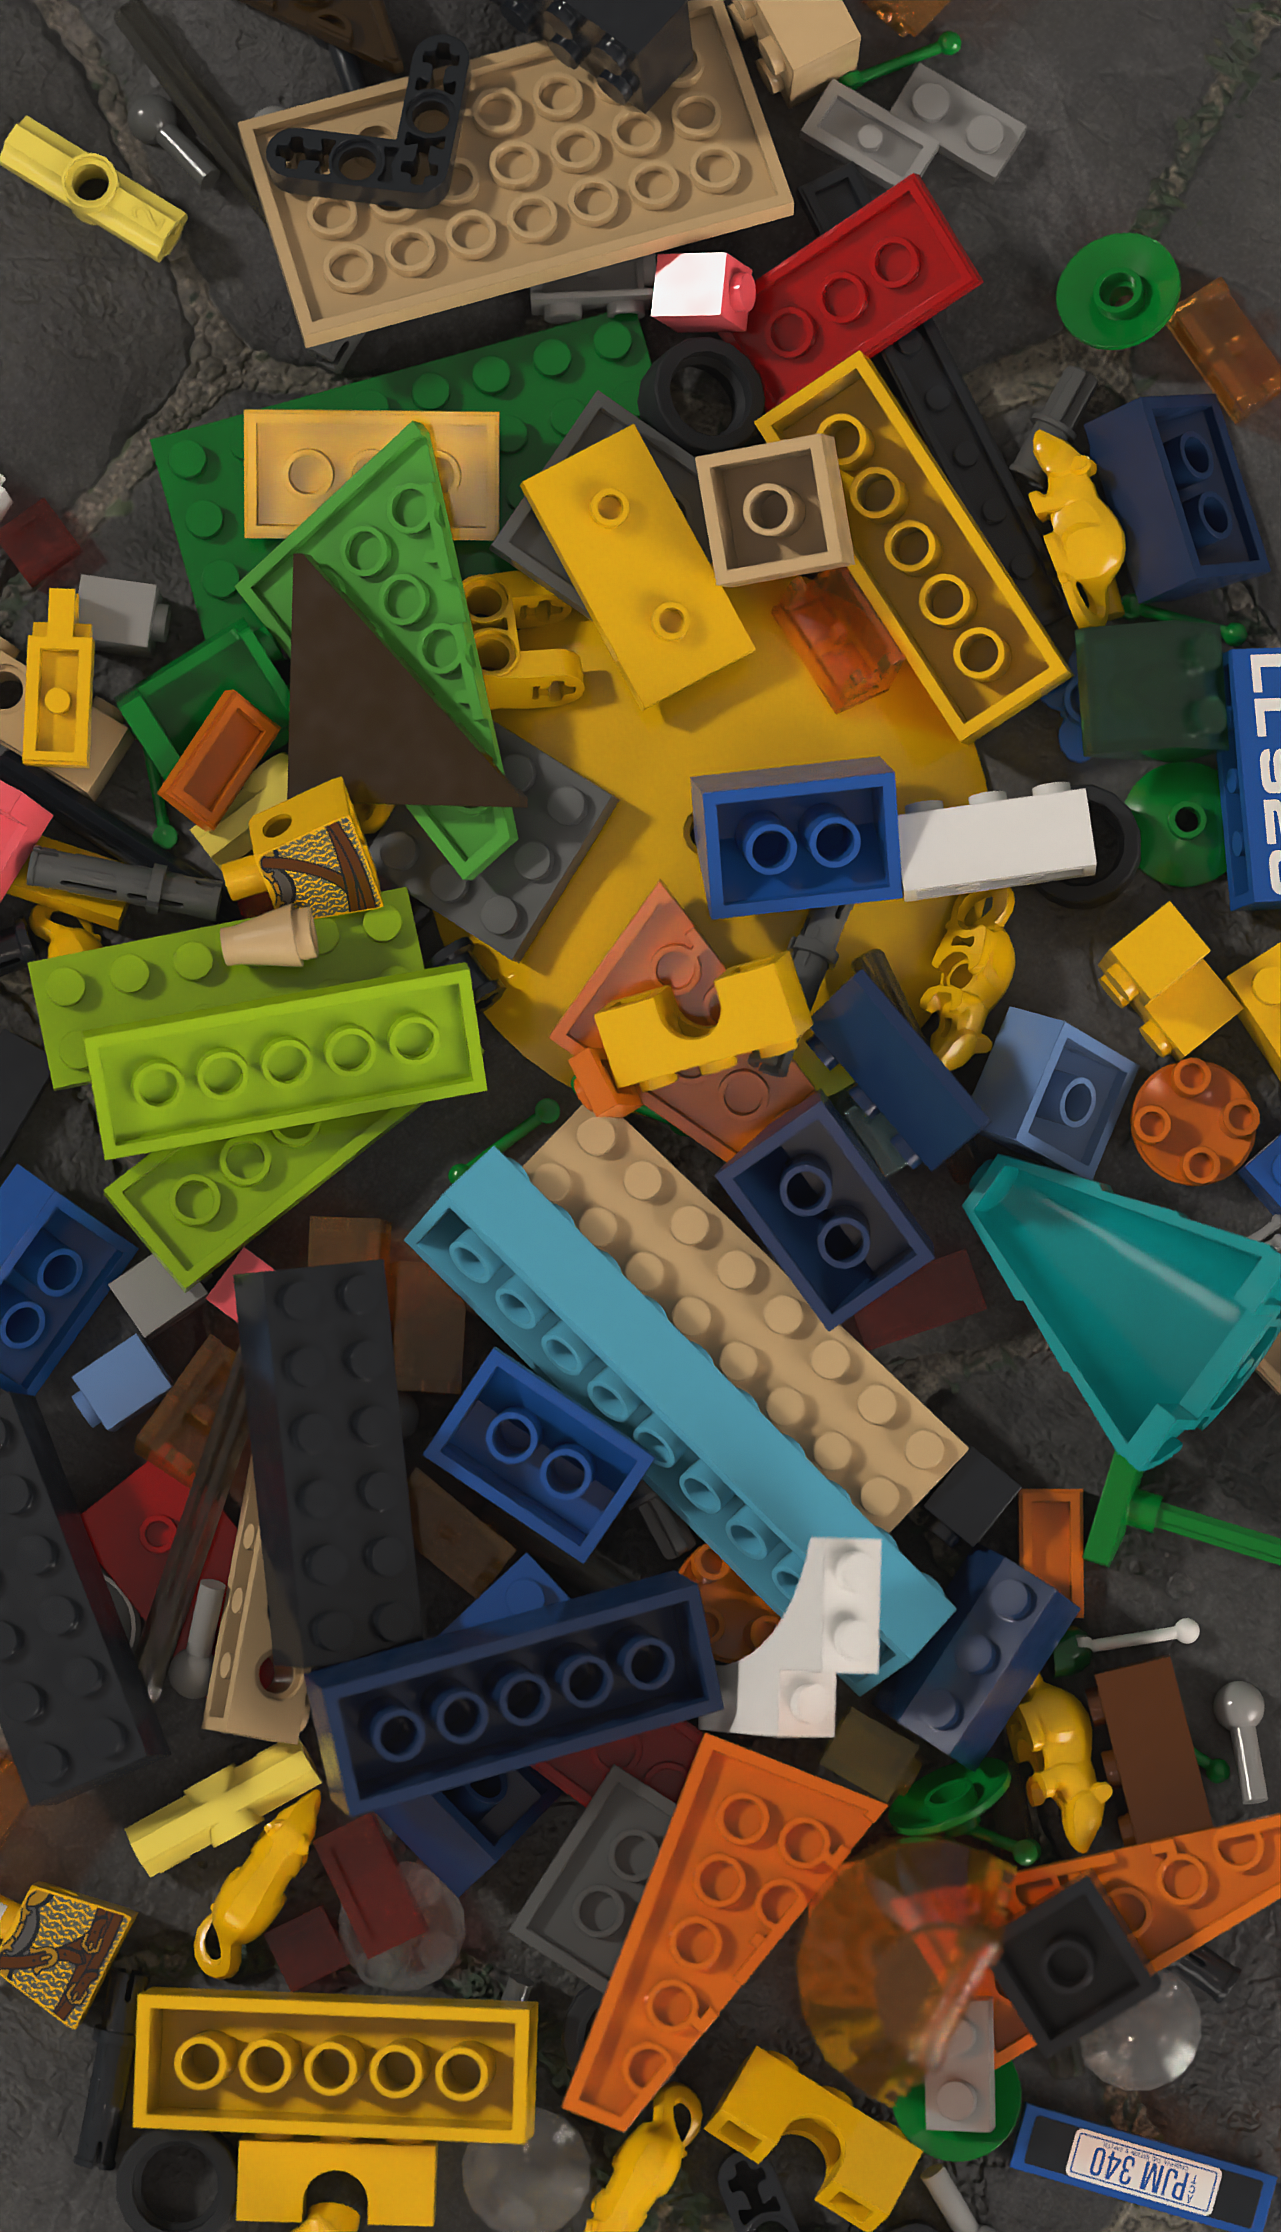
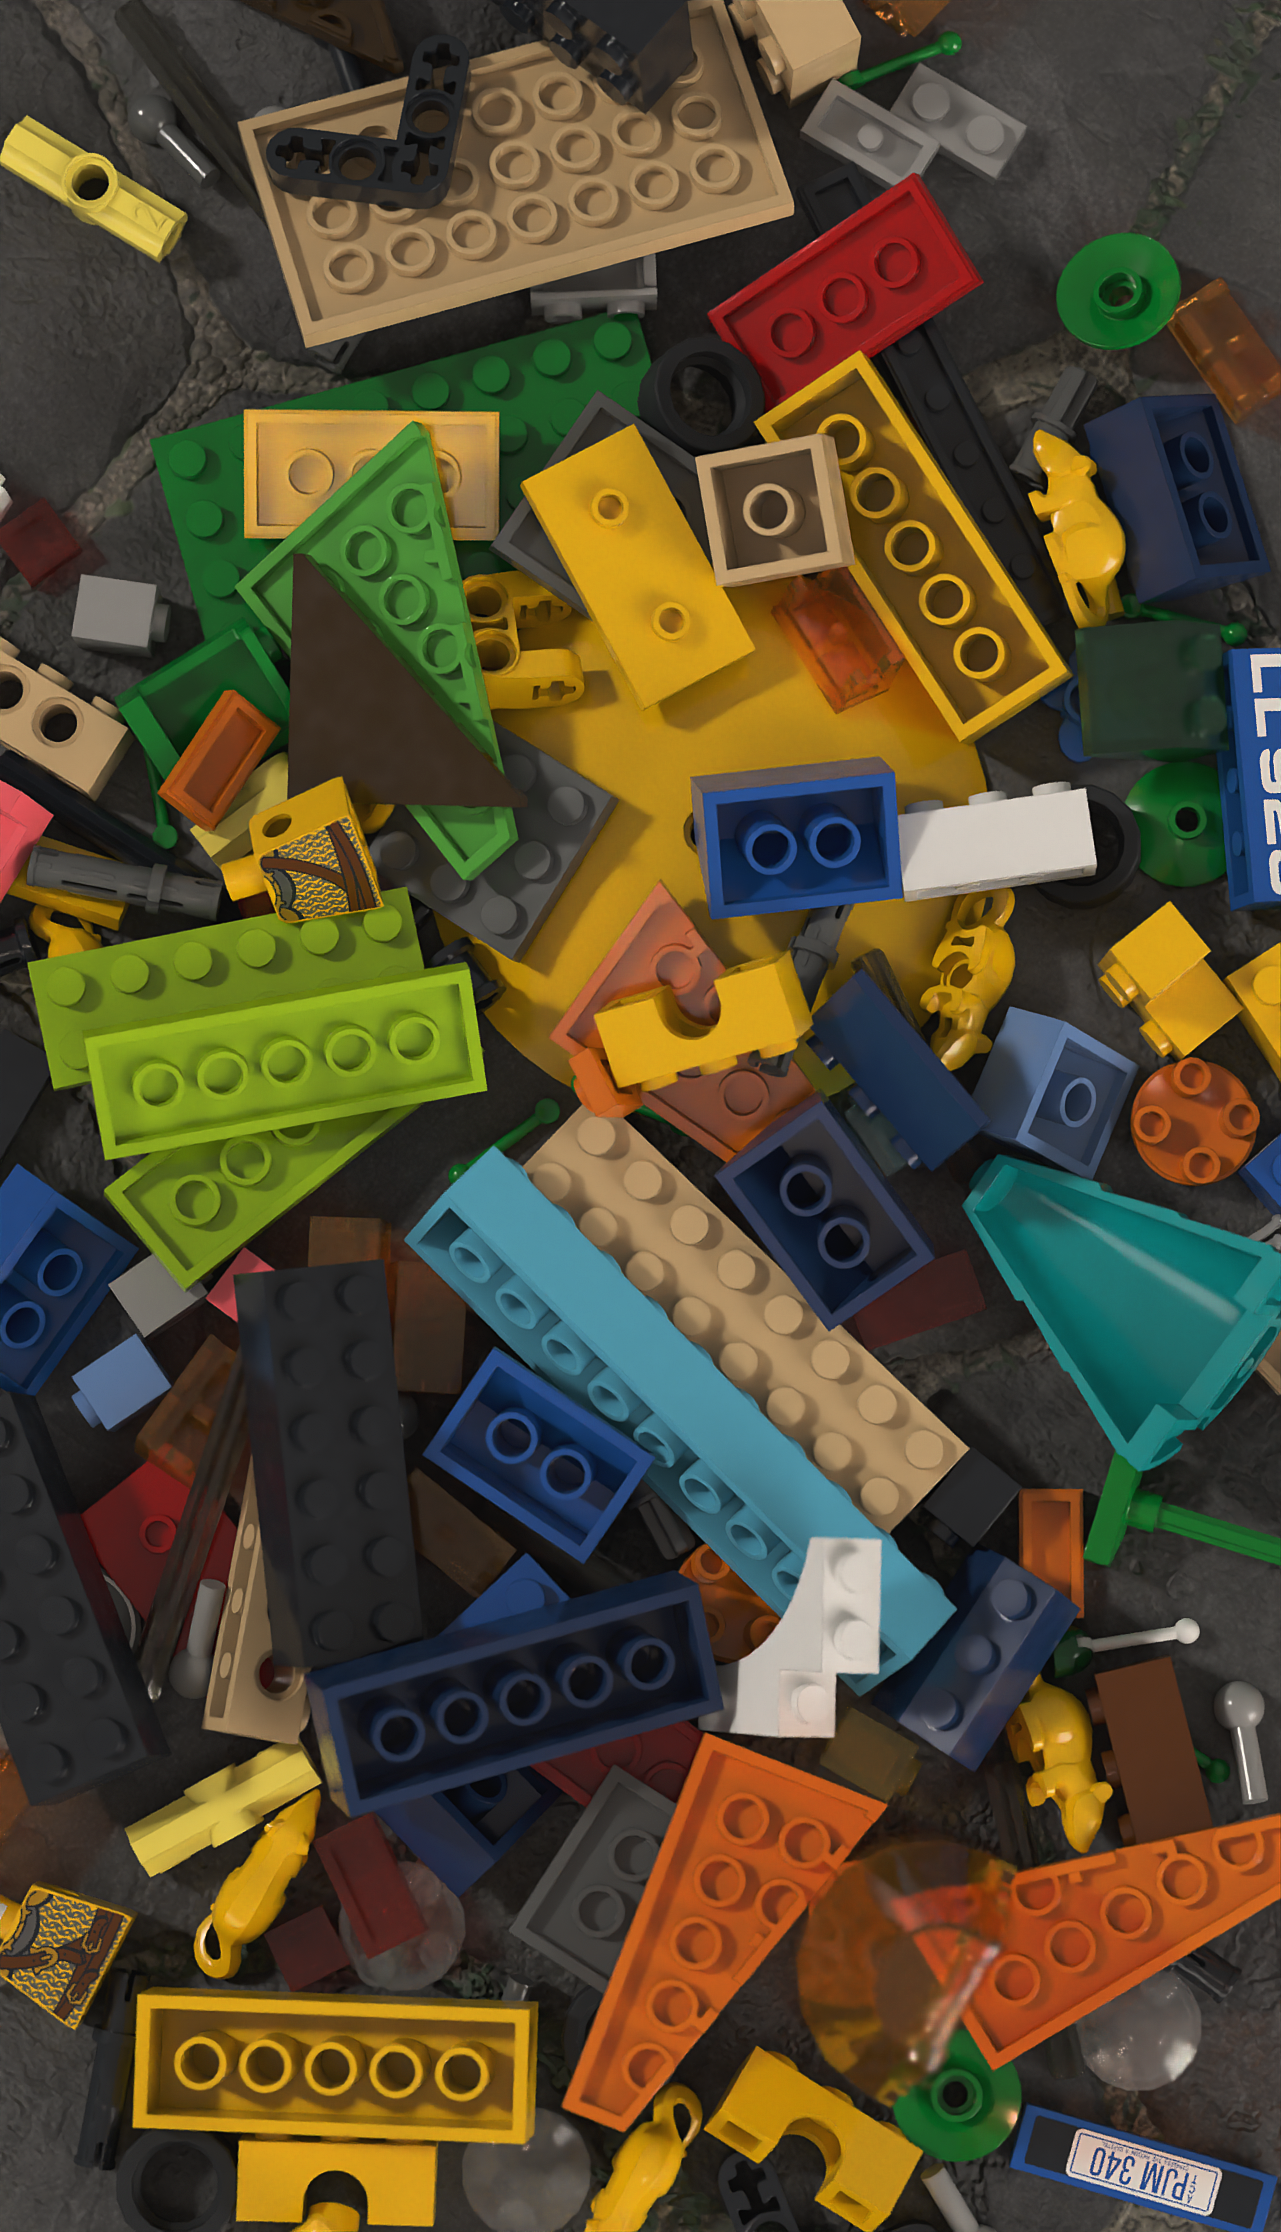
(59, 687): yellow hinge -> none
(272, 939): tan cone -> none
(702, 292): brick -> none
(950, 1799): green dish -> none
(964, 2087): light grey plate -> none
(1024, 1851): green hinge -> none
(1072, 1964): black brick -> none

